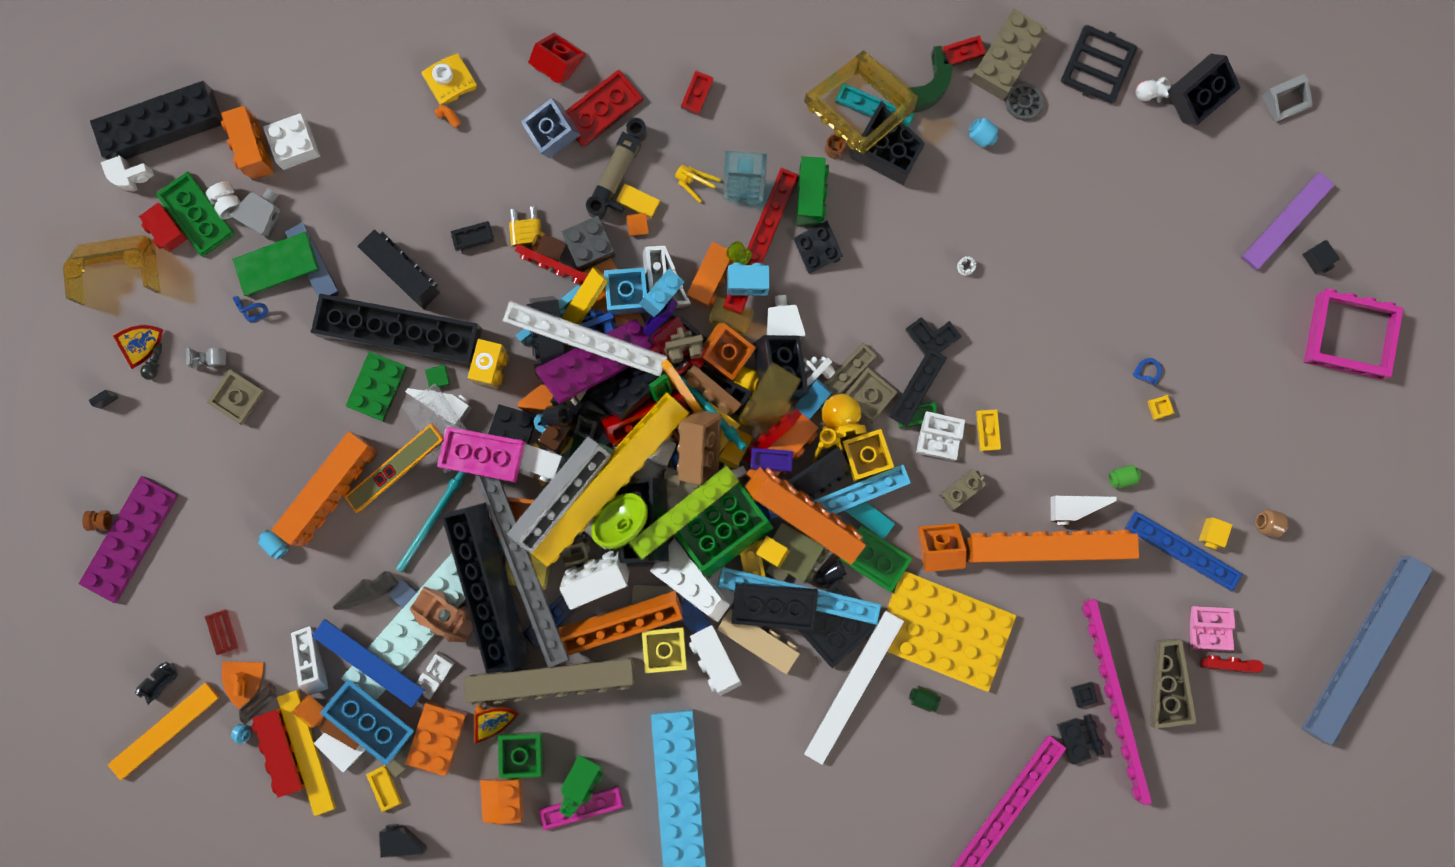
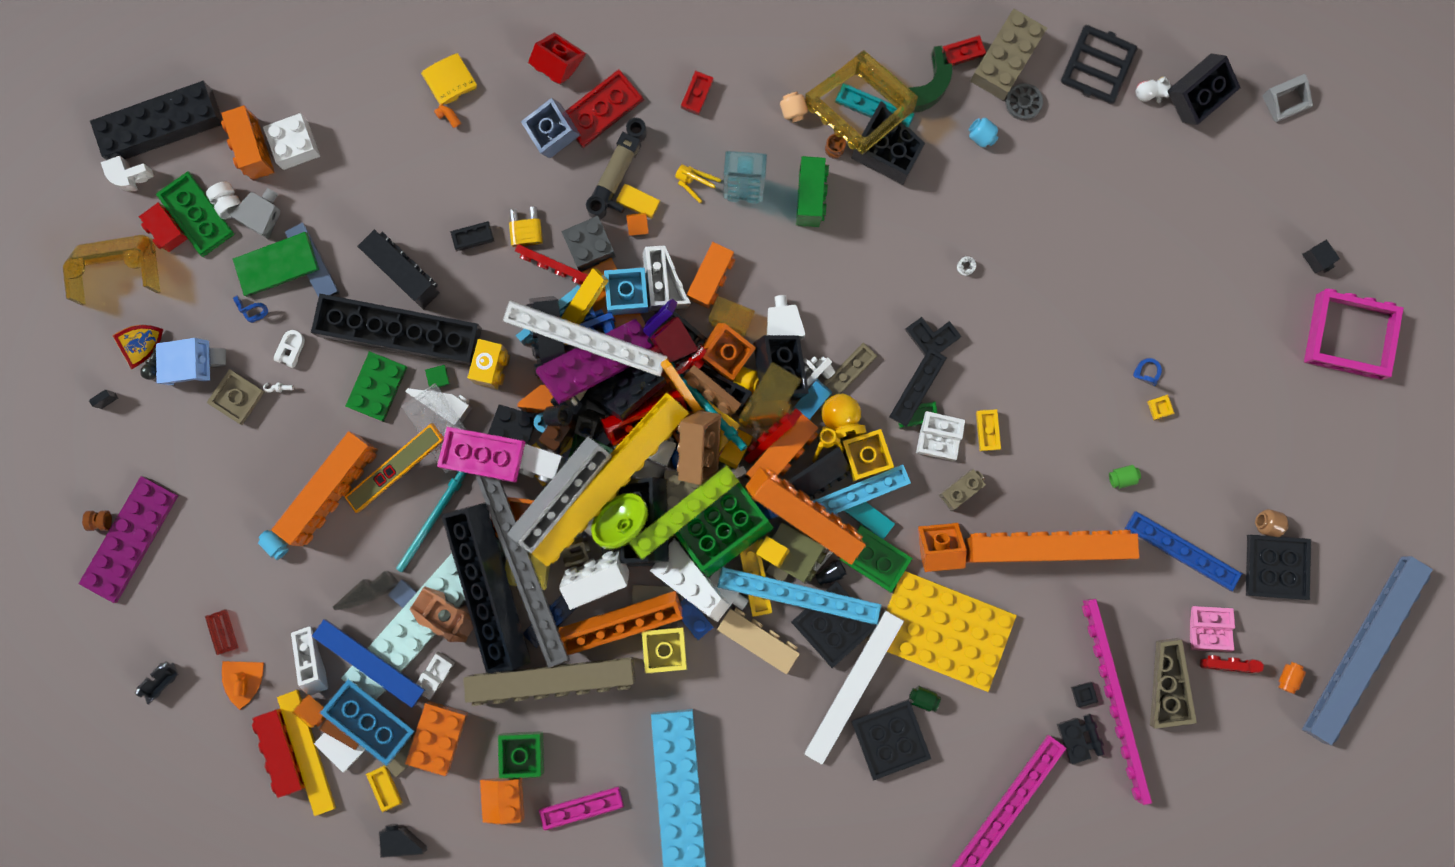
(163, 731): light orange tile -> none
(182, 361): none -> light blue panel
(240, 733): medium azure plate -> none
(257, 703): clear smoke tile -> none
(278, 387): none -> white hand
(293, 341): none -> white plate
(442, 74): white tile -> none
(491, 721): shield -> none
(548, 245): reddish brown brick -> none
(579, 785): green hinge -> none
(660, 387): green tile -> none
(661, 292): medium azure brick -> none
(681, 342): dark tan hips -> none
(714, 661): white wedge -> none
(738, 253): clear neon green wheel -> none
(747, 279): medium azure brick -> none
(766, 229): red tile -> none
(770, 458): dark purple tile -> none
(774, 606): black tile -> none
(794, 106): none -> light nougat head
(818, 247): black hinge -> none
(871, 394): dark tan tile -> none
(891, 739): none -> black plate
(1075, 507): white slope -> none
(1215, 533): yellow brick -> none
(1278, 567): none -> black plate
(1287, 221): medium lavender tile -> none
(1291, 677): none -> orange brick

